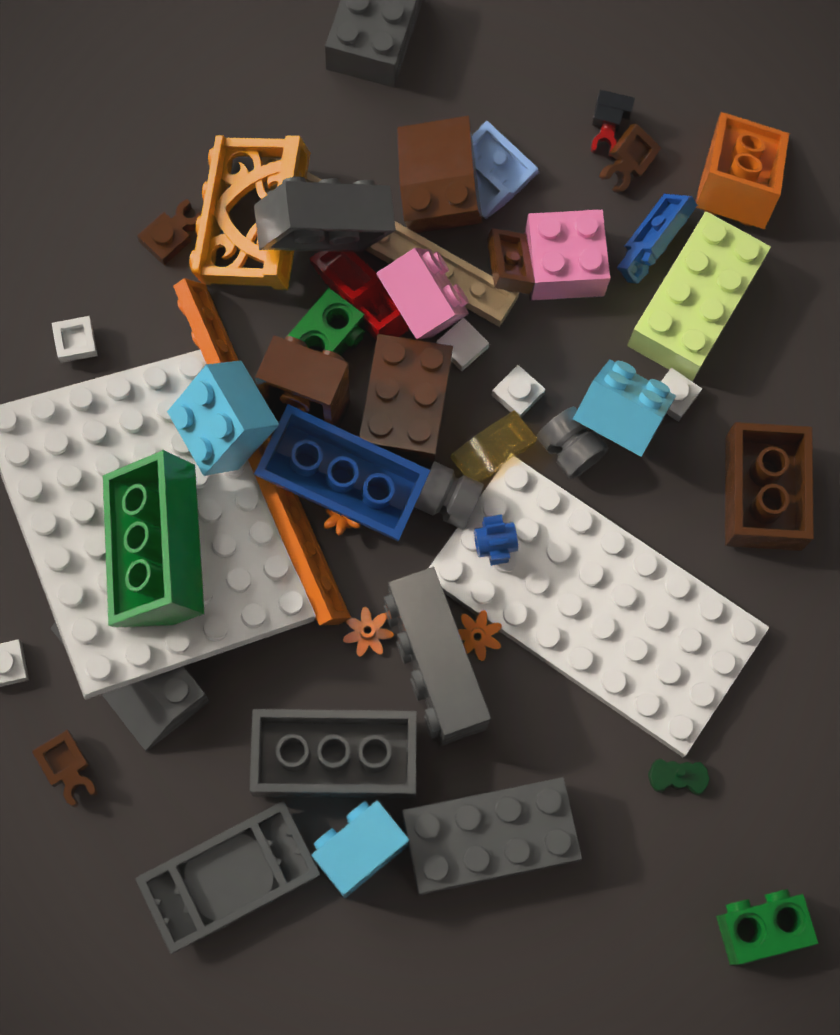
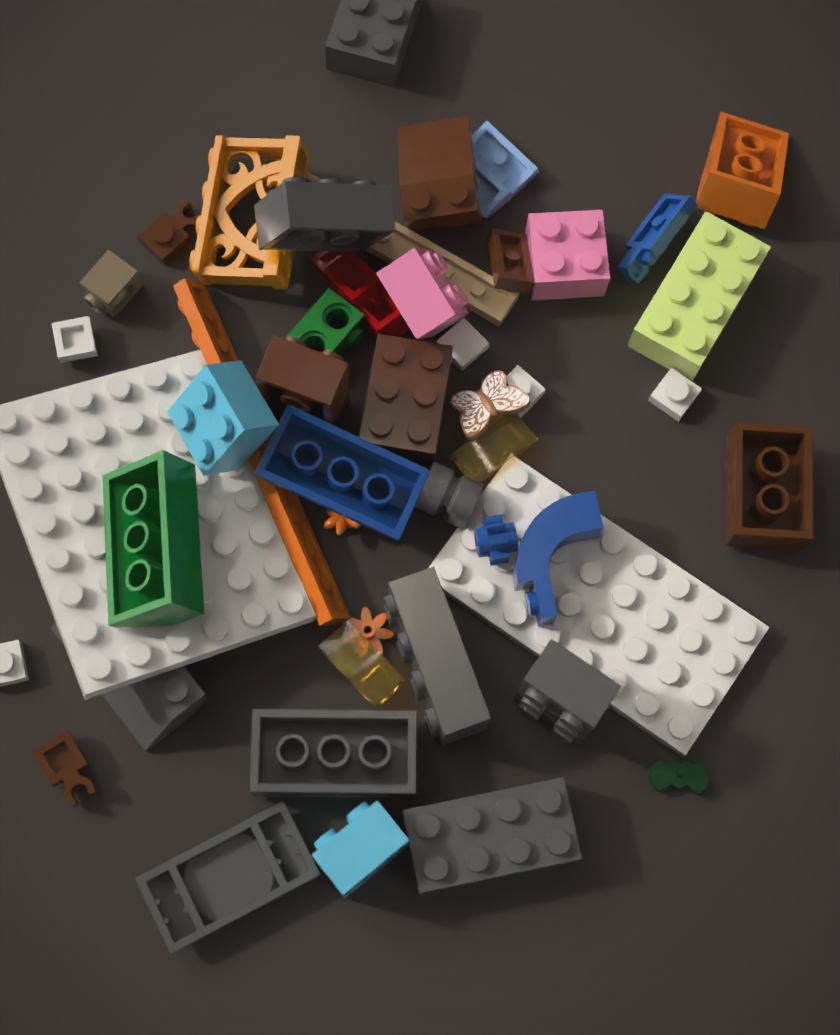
(110, 284): none -> dark tan brick
(362, 664): none -> clear yellow slope
(479, 627): orange plant -> none
(488, 404): none -> medium nougat animal
(559, 524): none -> blue arch
(565, 693): none -> dark grey brick
(572, 443): flat silver wheel -> none
(608, 114): black piece -> none
(625, 406): medium azure brick -> none
(632, 155): reddish brown plate -> none
(767, 937): green brick -> none

